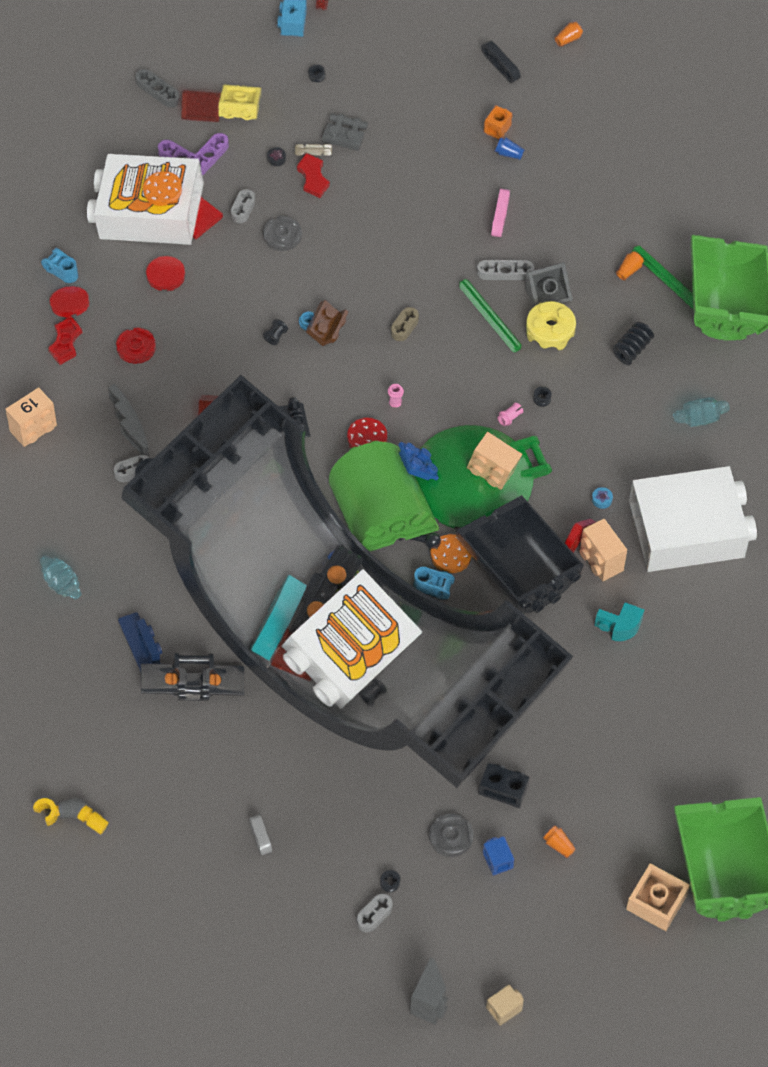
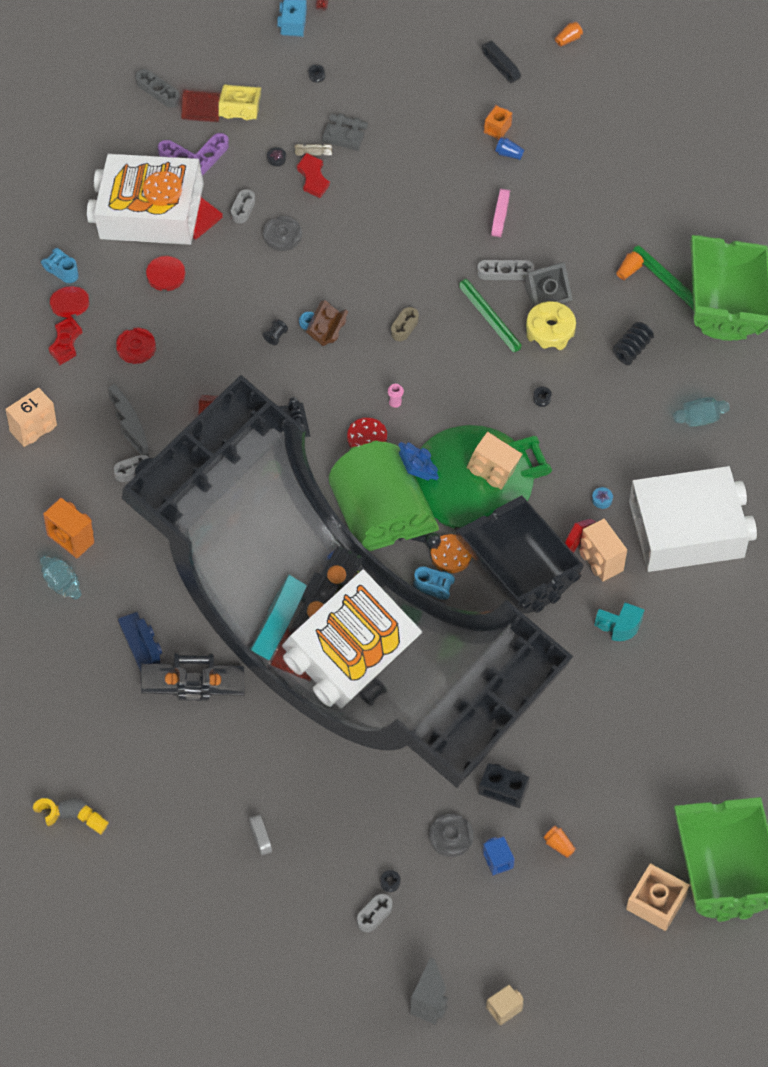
(69, 527): none -> orange brick
(506, 417): bright pink pin -> none

